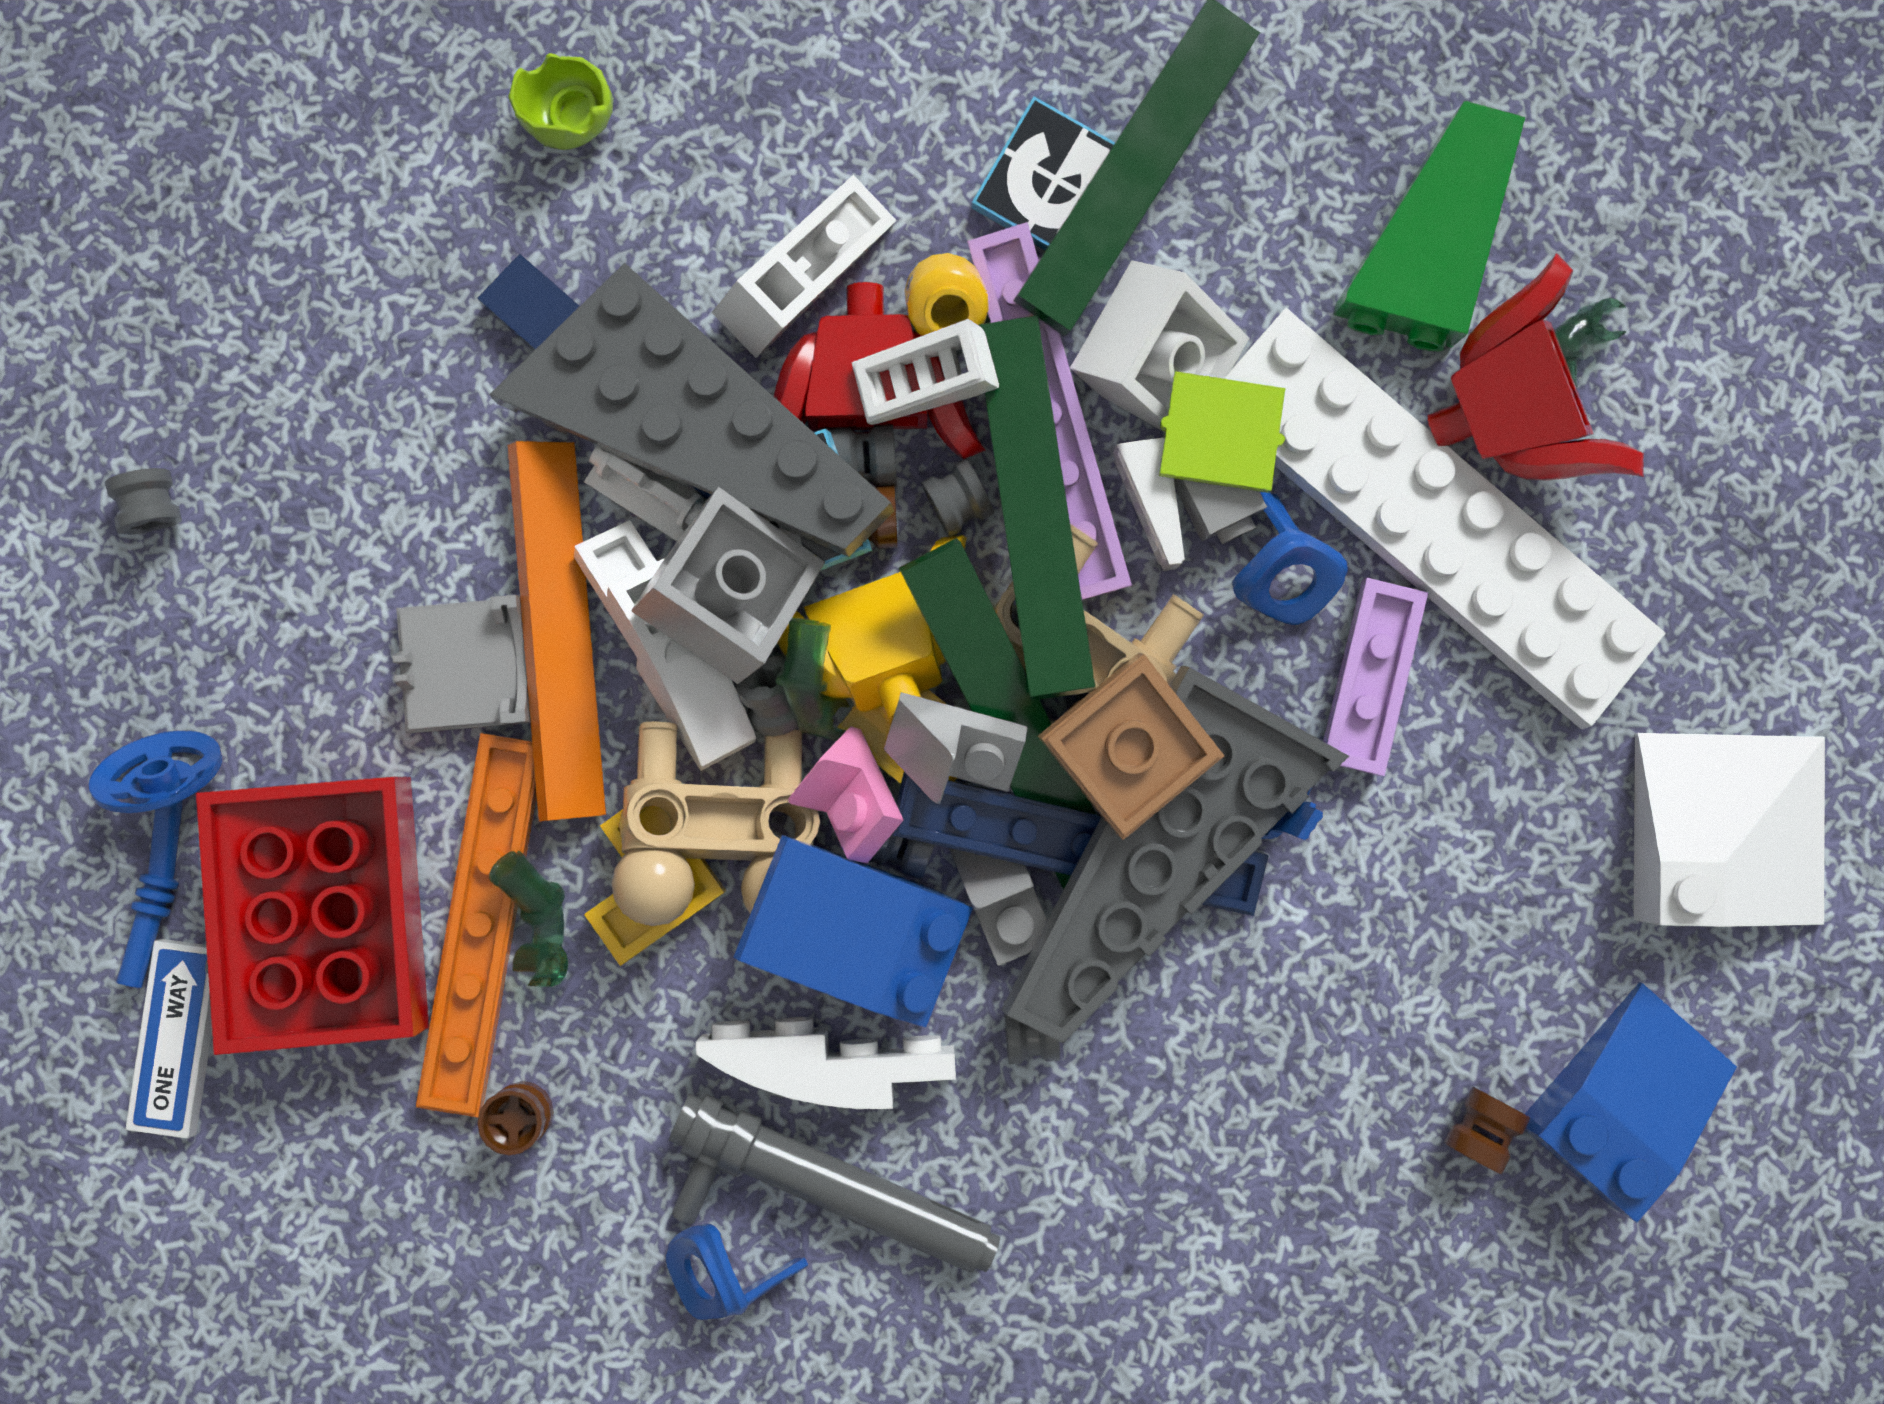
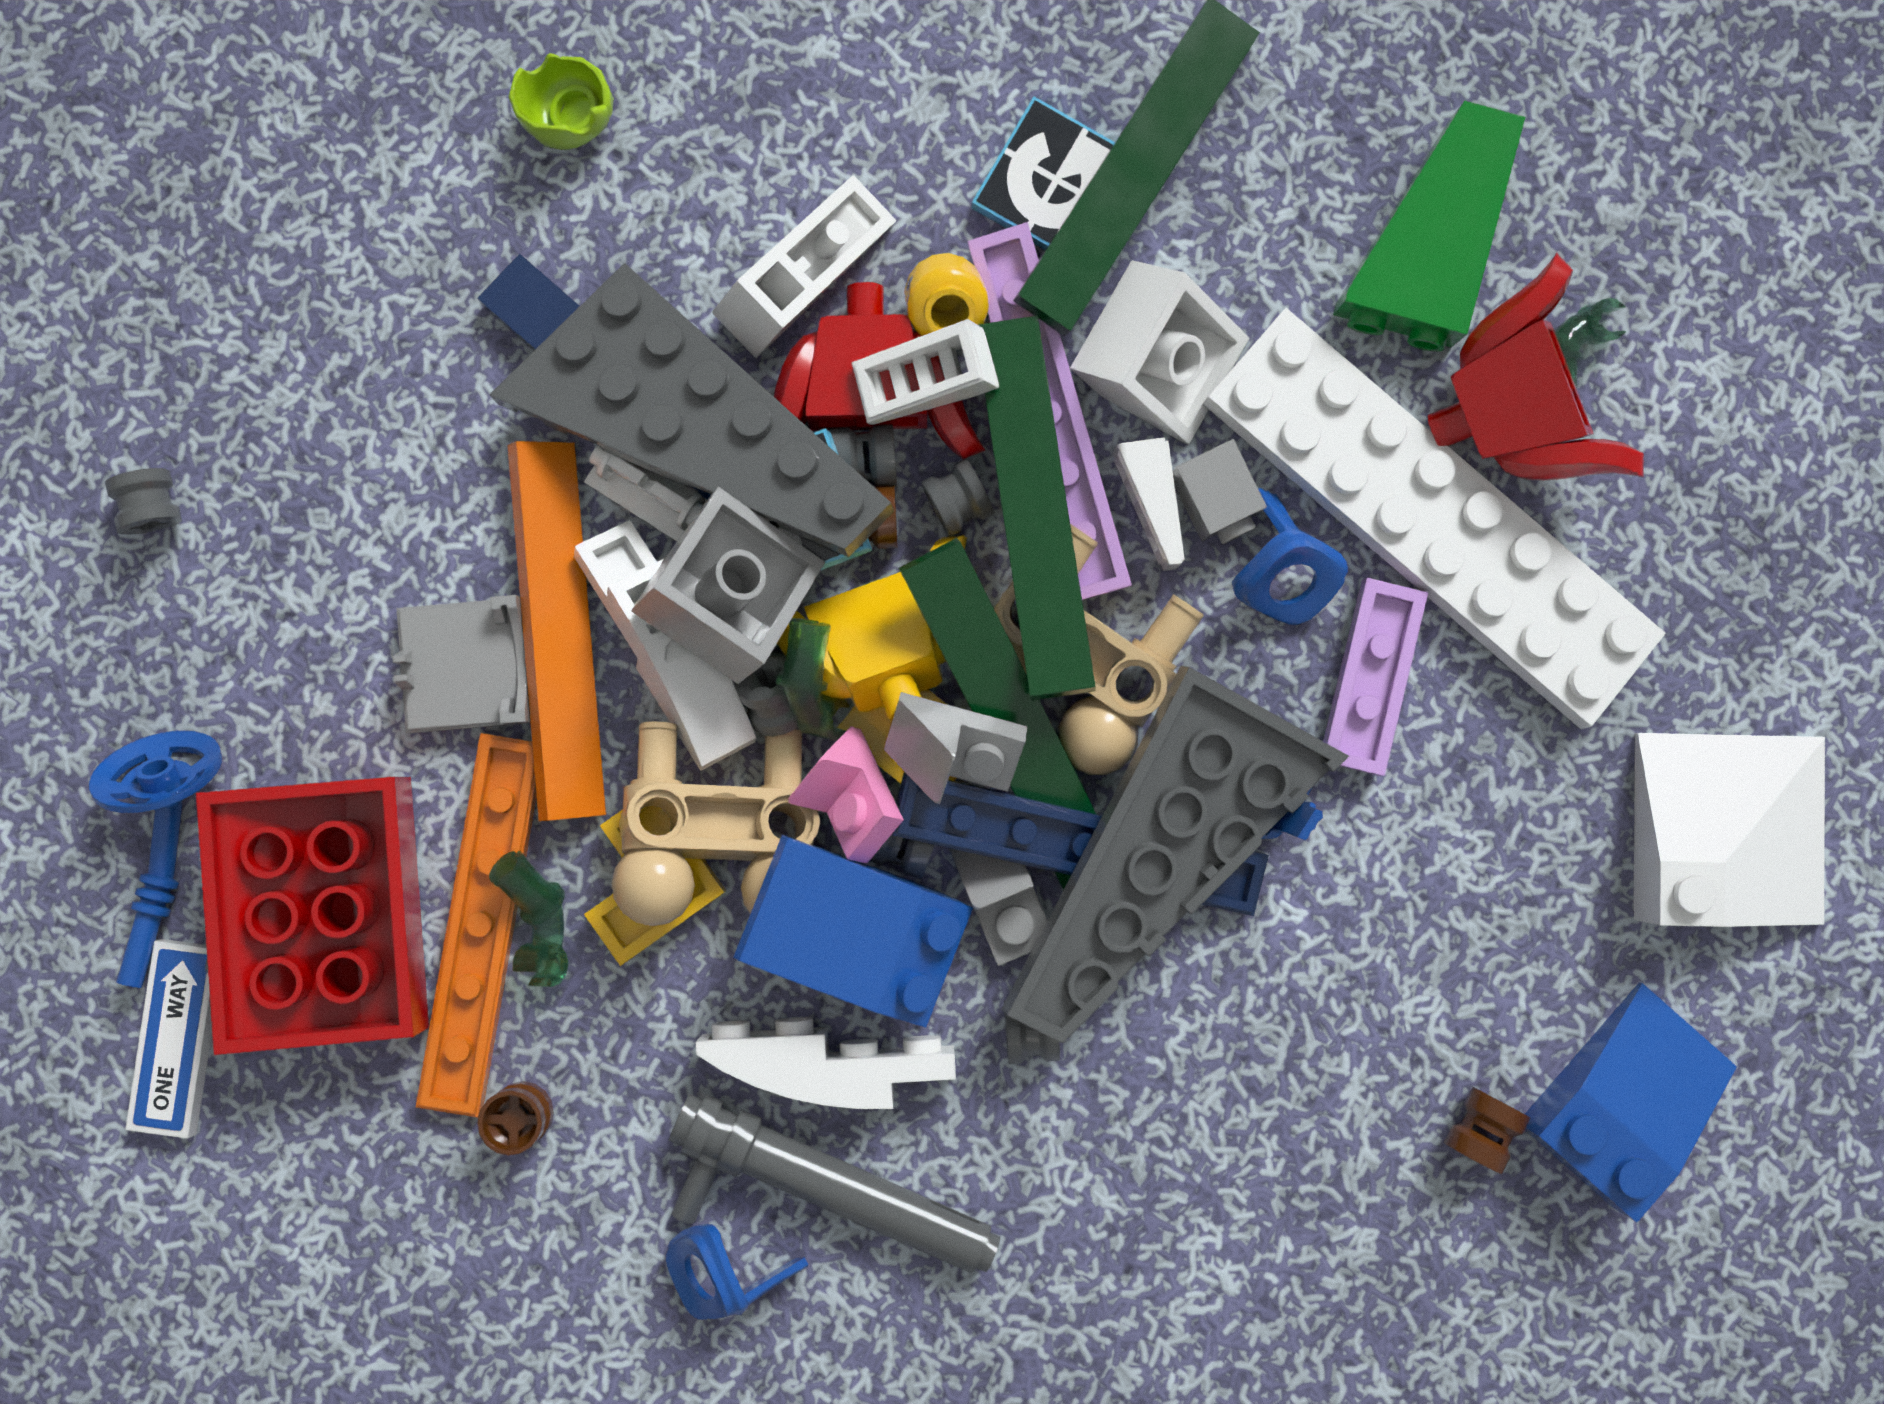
(1131, 745): medium nougat plate -> none
(1222, 432): lime piece -> none

